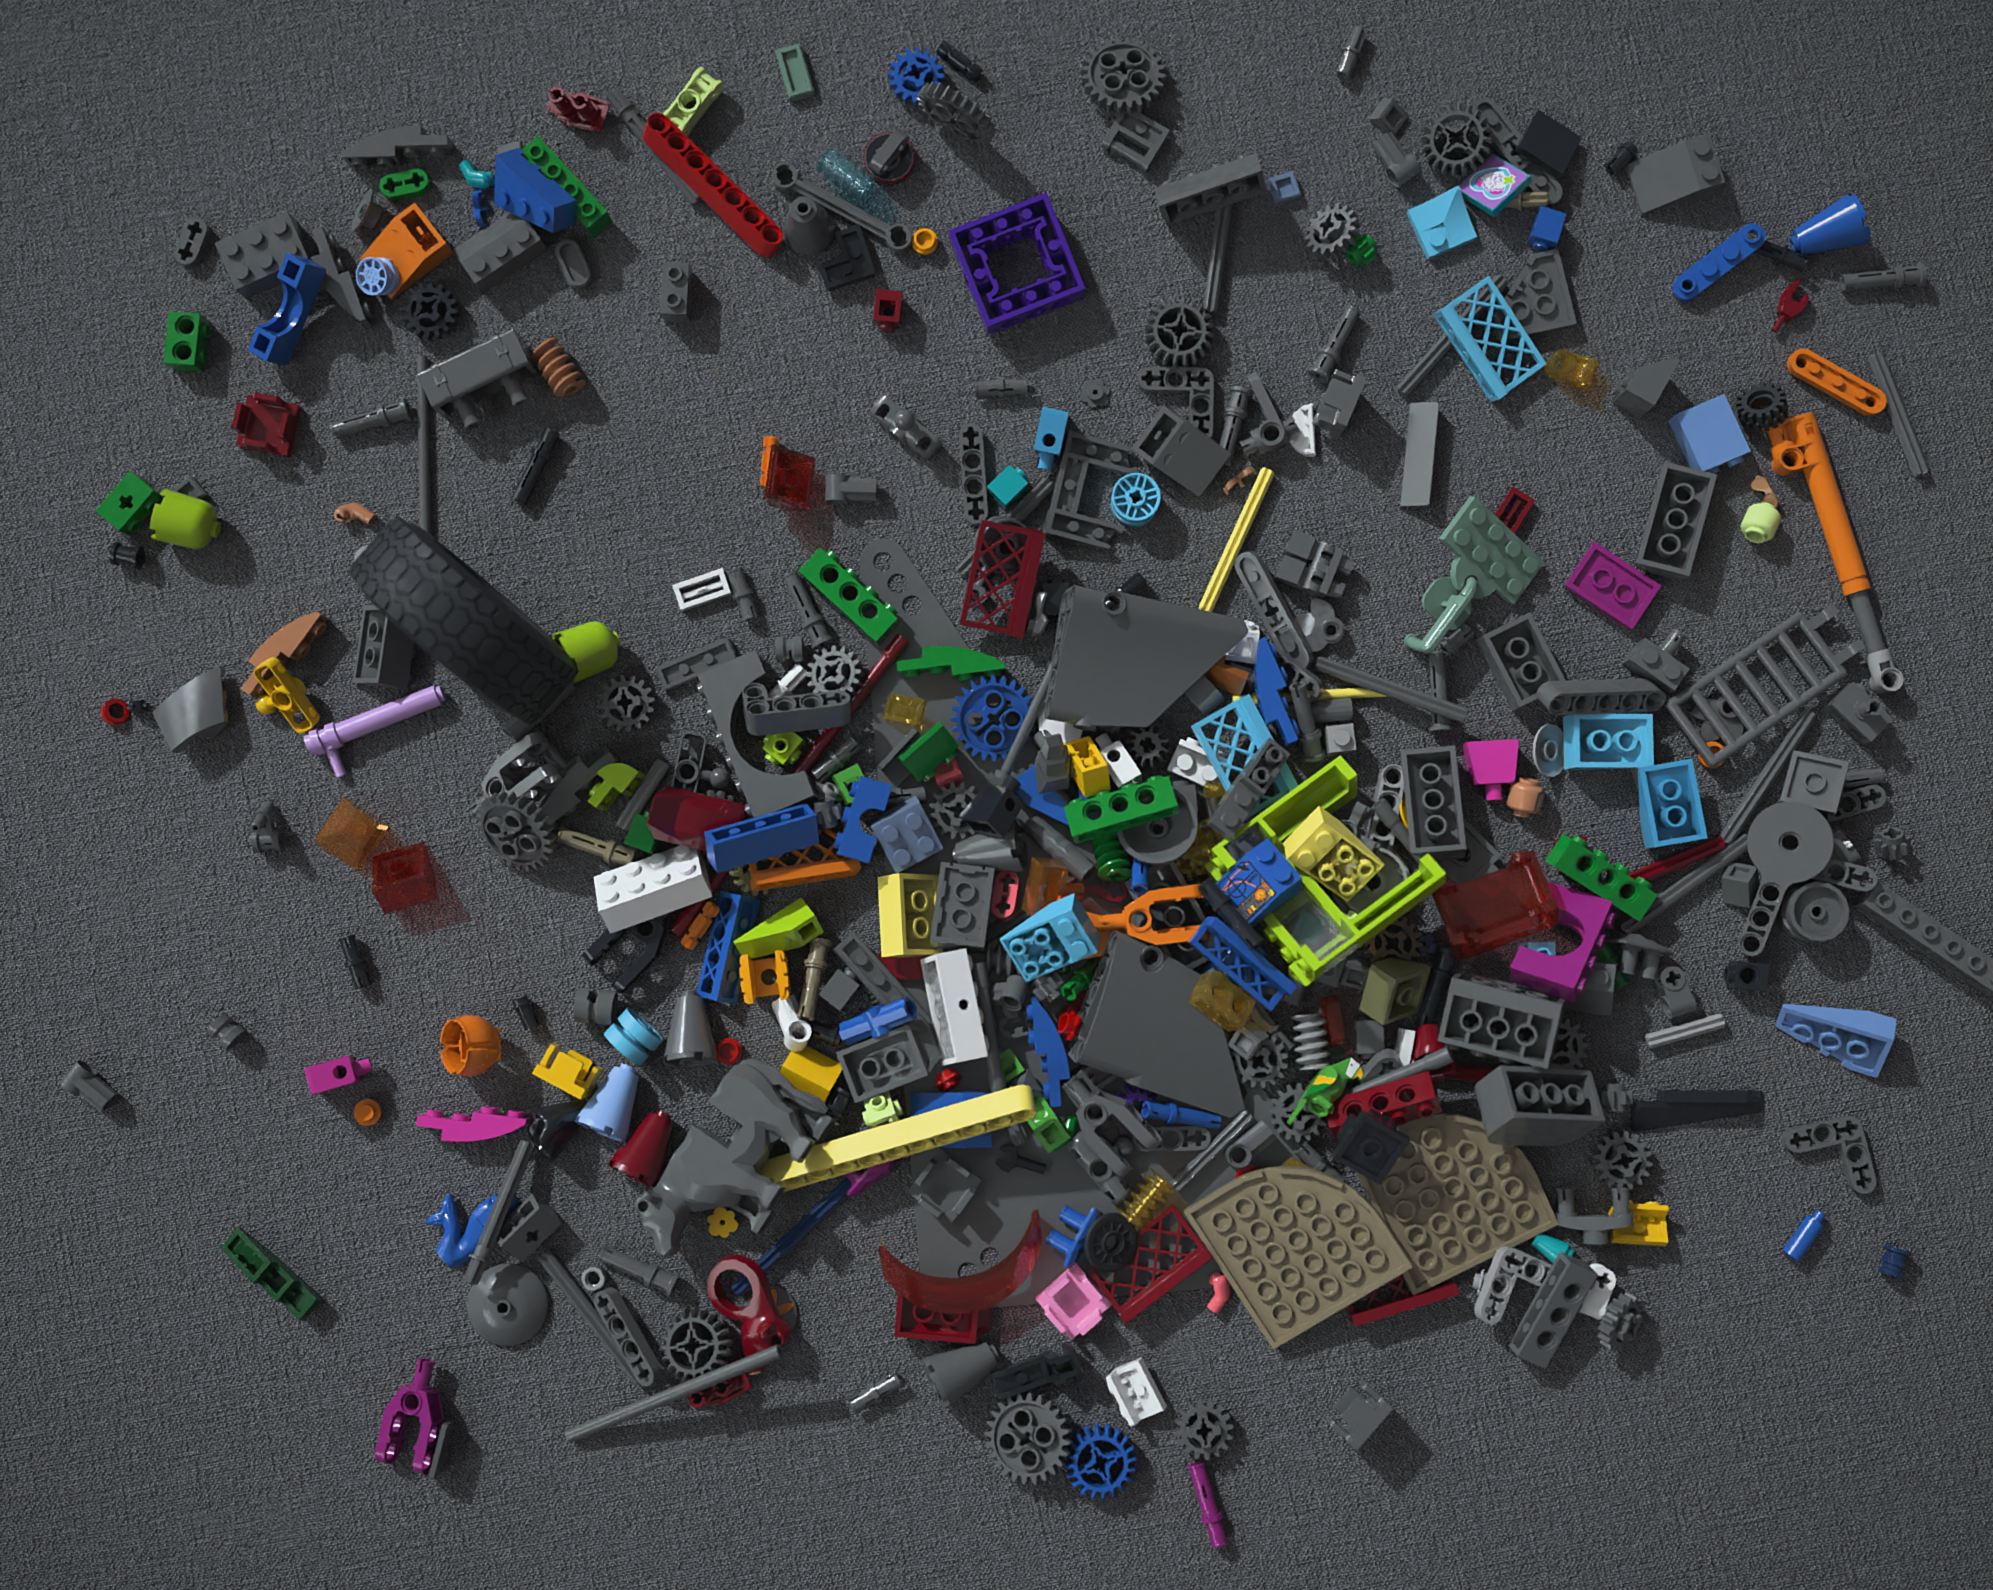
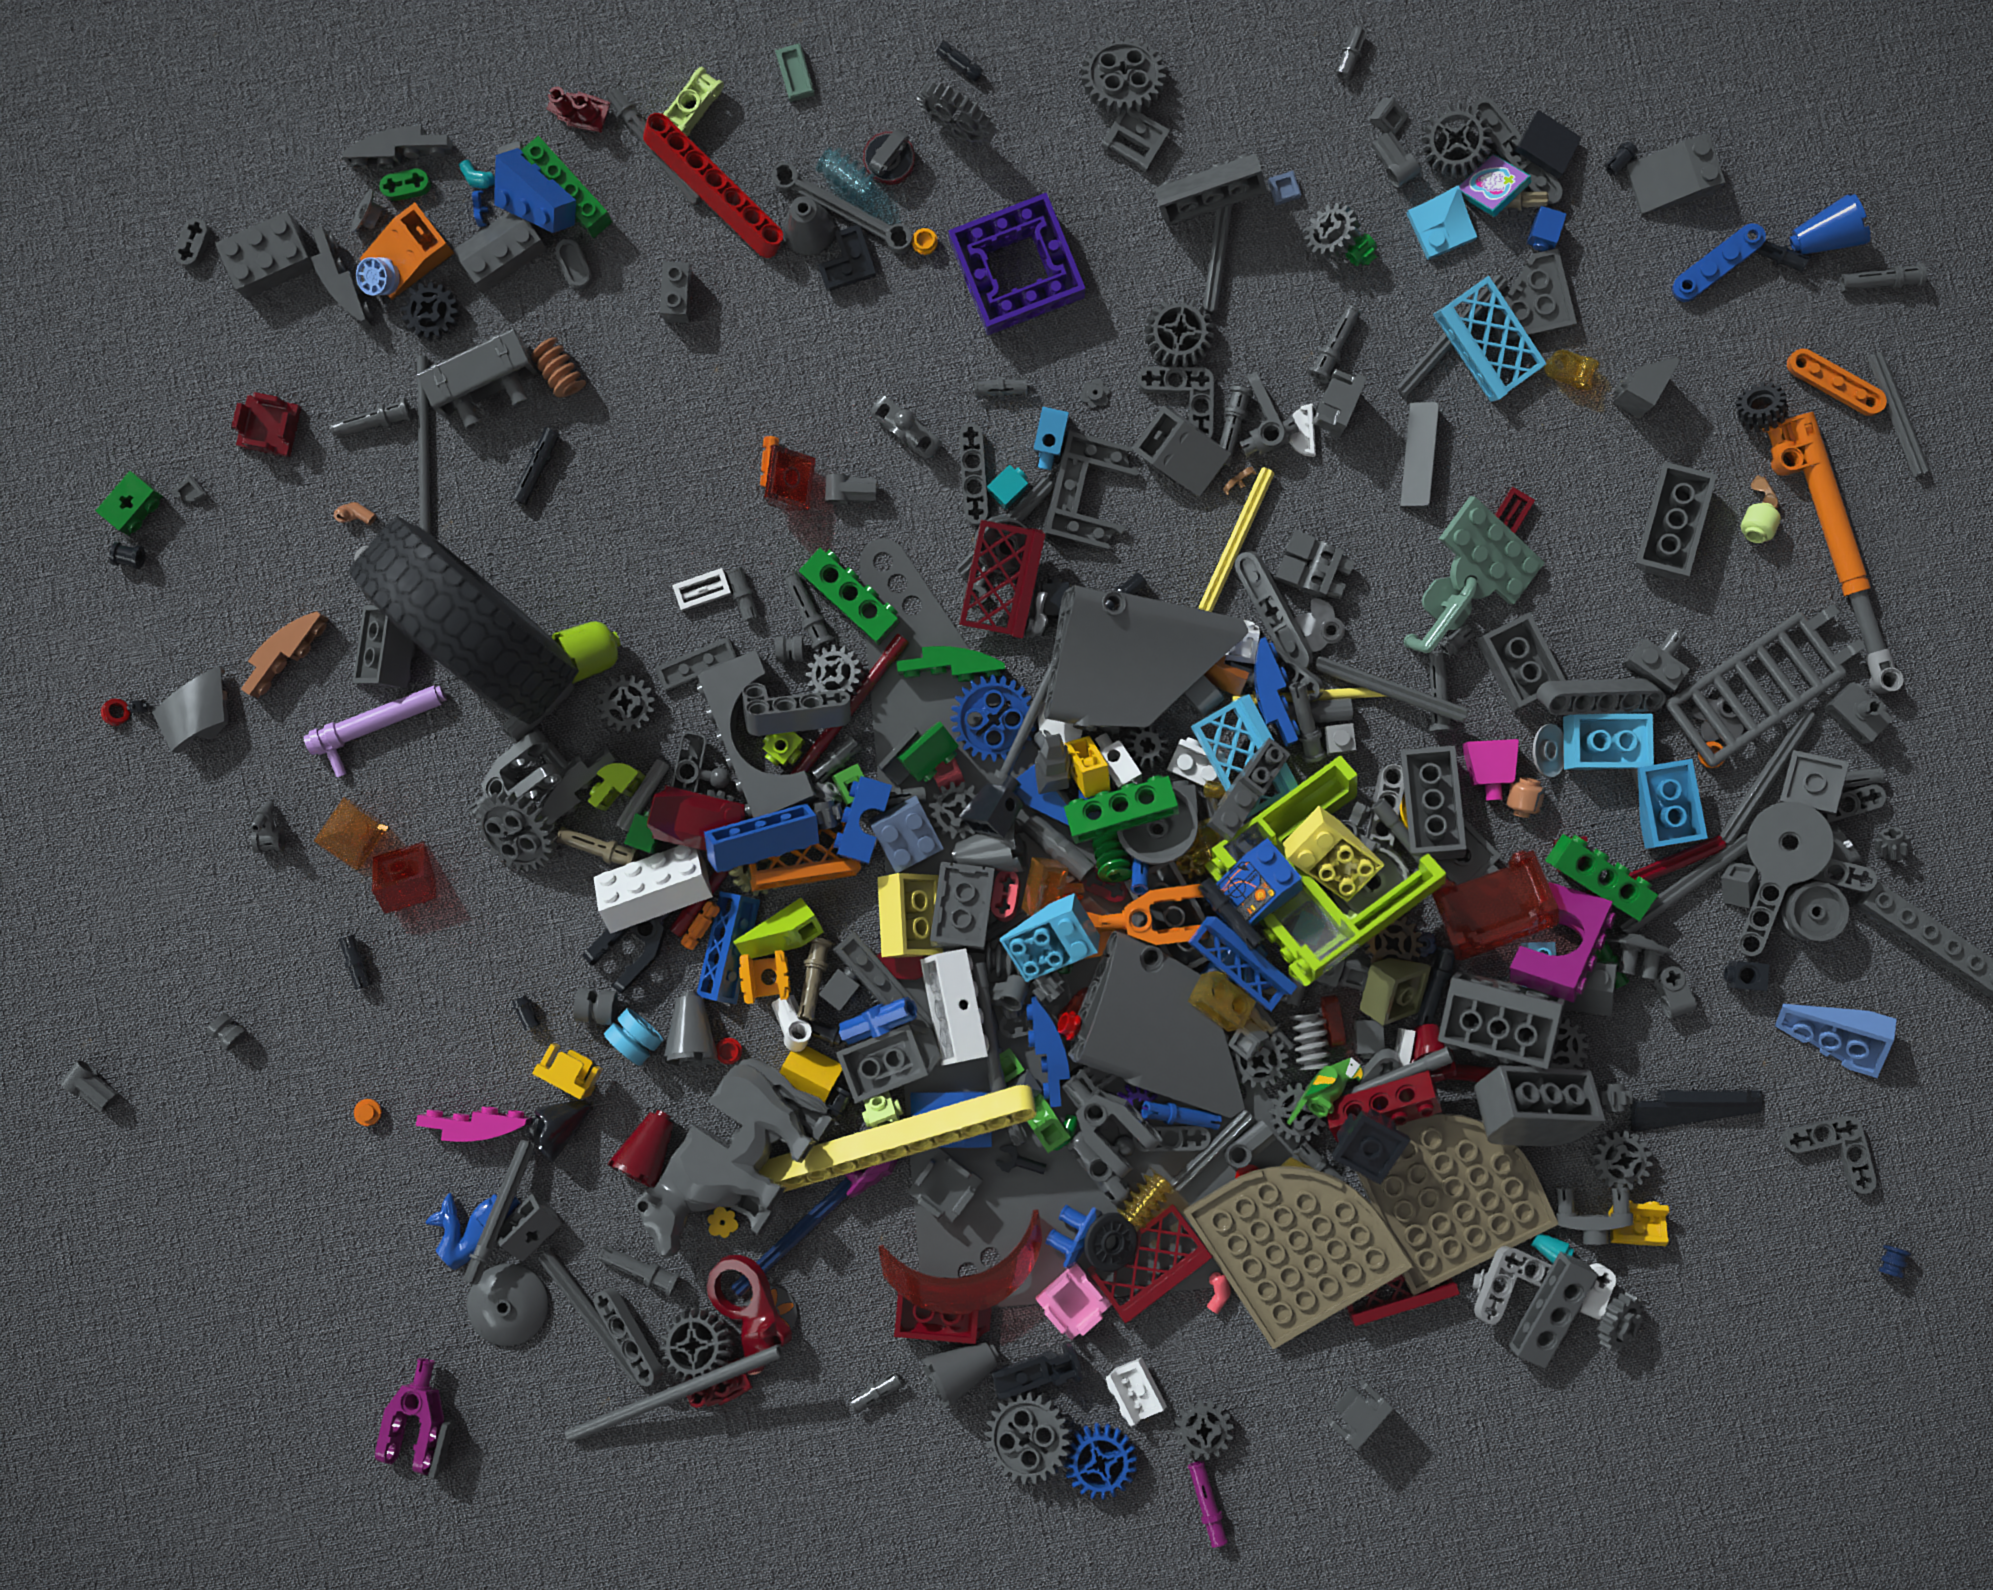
(180, 342): green brick -> none
(184, 521): lime cylinder -> none
(271, 1273): dark green slope -> none
(278, 337): blue arch -> none
(286, 694): yellow piece -> none
(326, 1076): dark pink torso -> none
(470, 1045): orange piece -> none
(588, 1284): light grey axle -> none
(612, 1104): light blue cone -> none
(789, 682): white axle -> none
(888, 301): dark red brick -> none
(905, 710): clear yellow slope -> none
(906, 81): blue gear -> none
(947, 1079): red plate -> none
(1079, 980): green pin -> none
(1148, 496): medium azure wheel -> none
(1612, 586): magenta plate -> none
(1685, 1030): light grey axle -> none
(1710, 435): medium blue brick -> none
(1787, 307): dark red hand -> none
(1804, 1236): blue cylinder -> none

